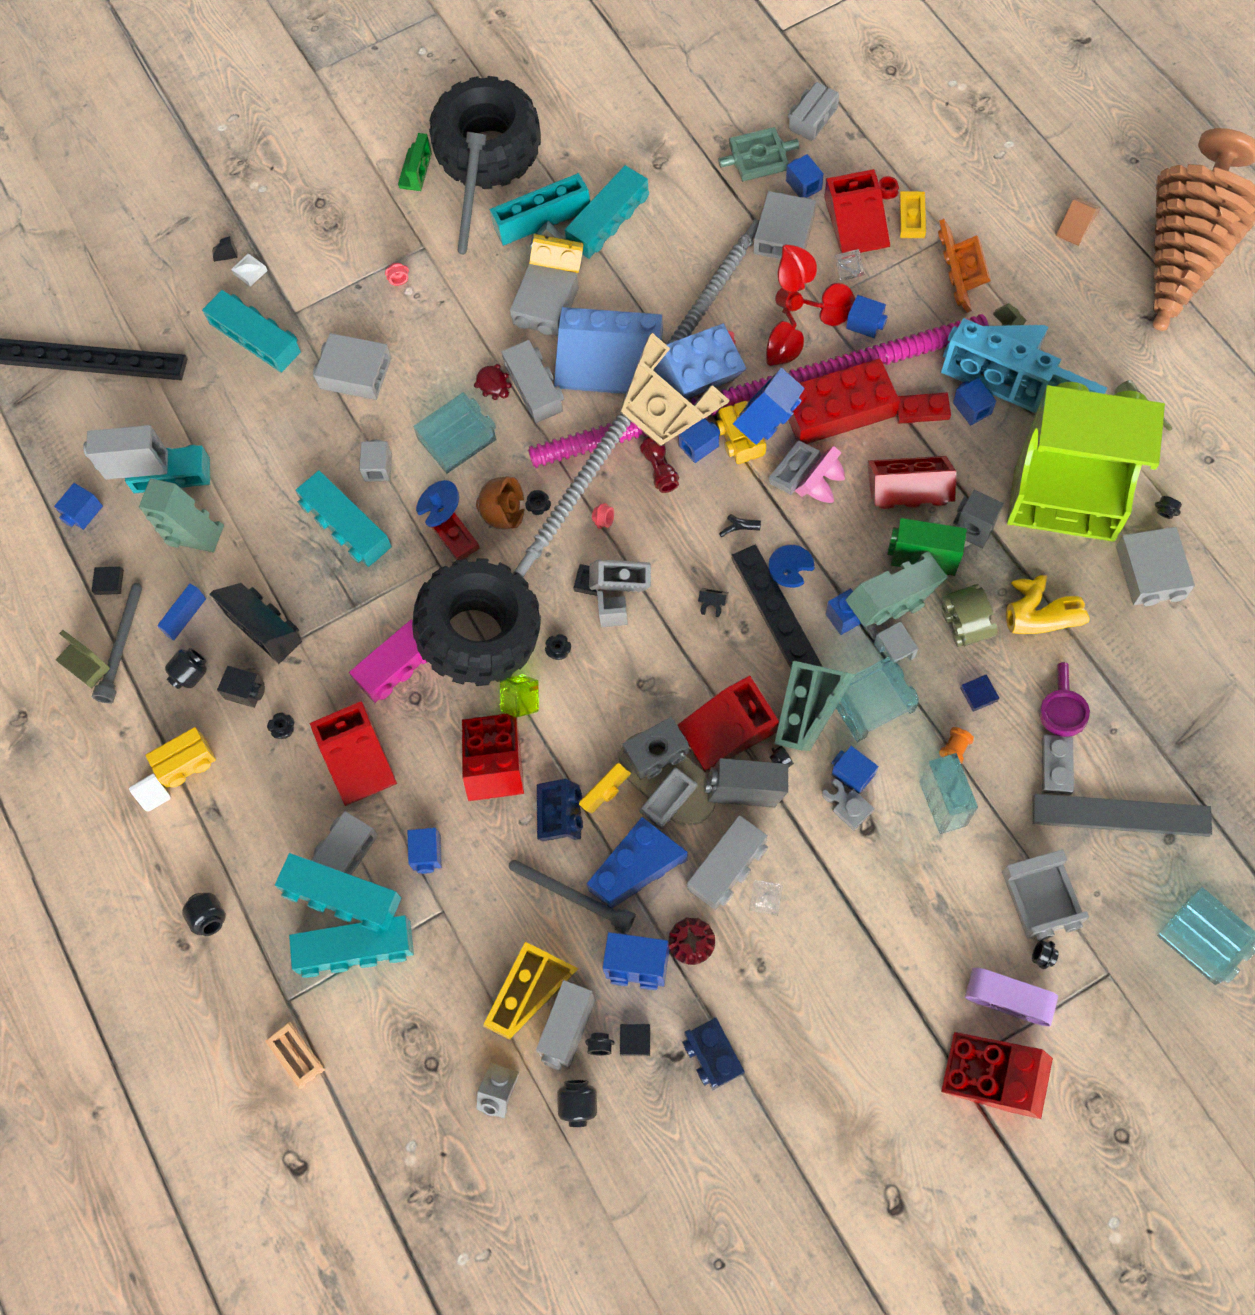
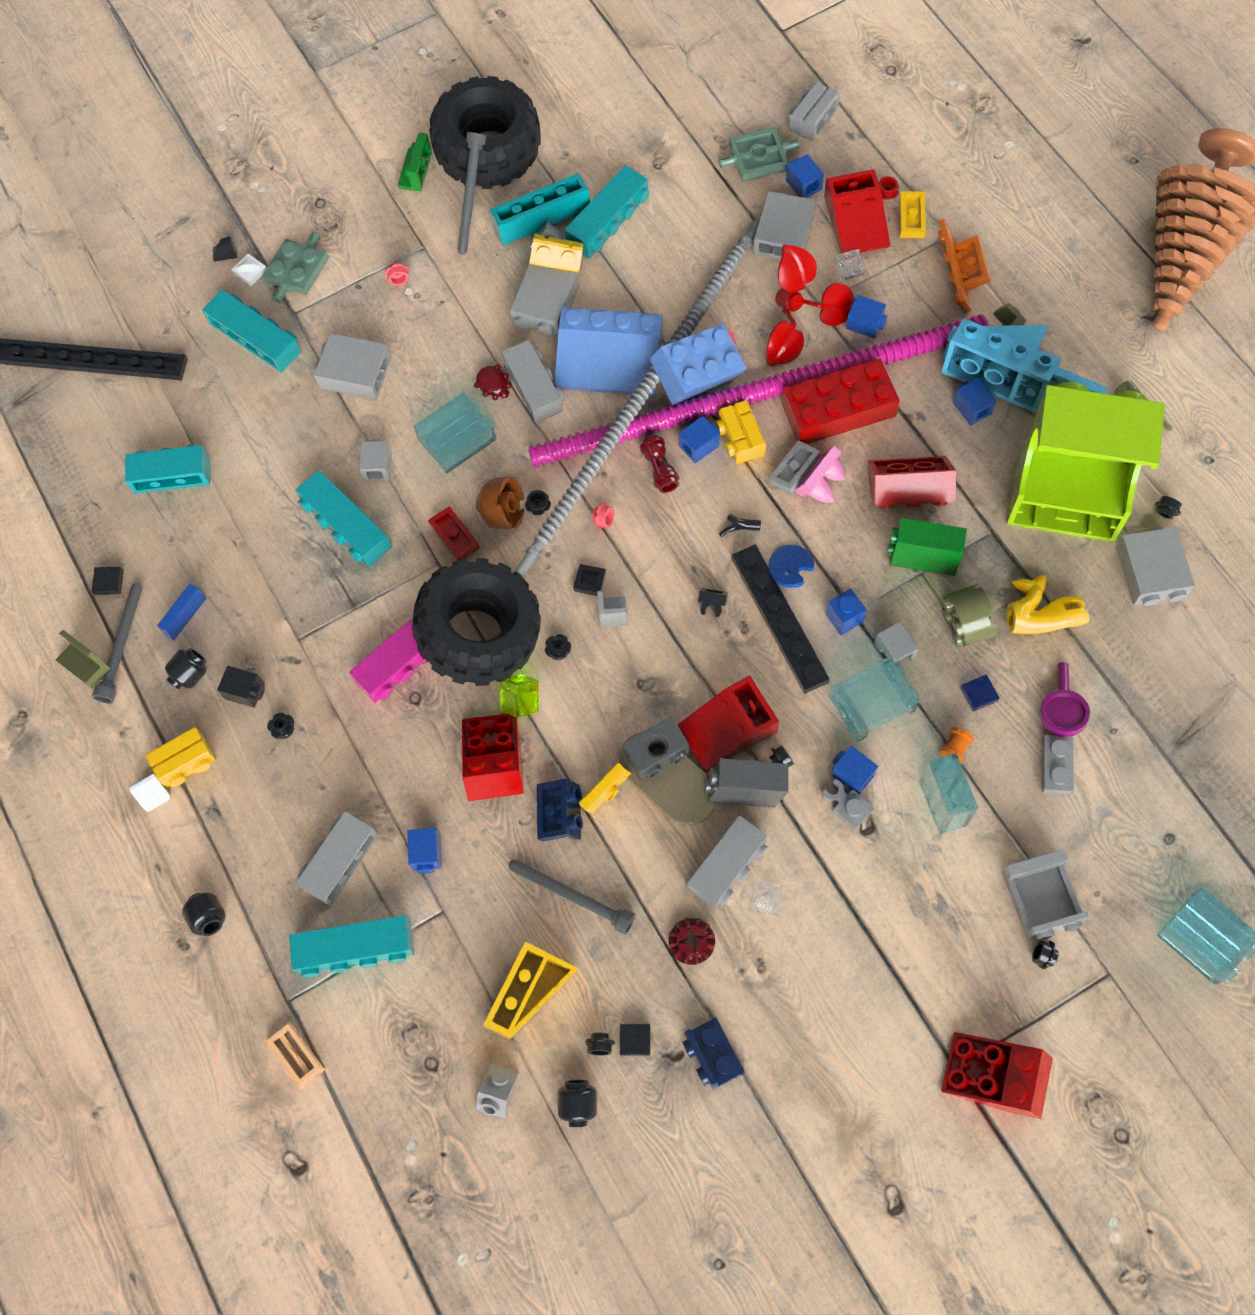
(78, 506): blue brick -> none
(126, 452): light grey brick -> none
(177, 518): sand green wedge -> none
(257, 620): black slope -> none
(295, 267): none -> sand green plate
(337, 891): teal brick -> none
(353, 753): red slope -> none
(438, 496): blue piece -> none
(565, 1025): light grey brick -> none
(619, 575): light grey brick -> none
(635, 863): blue wedge -> none
(636, 960): blue brick -> none
(656, 405): tan wing -> none
(668, 798): light grey tile -> none
(770, 407): blue brick -> none
(809, 703): sand green wedge -> none
(896, 593): sand green wedge -> none
(923, 408): red plate -> none
(979, 516): dark grey brick -> none
(1011, 996): lavender beam -> none
(1077, 221): nougat slope -> none
(1122, 815): dark grey tile -> none

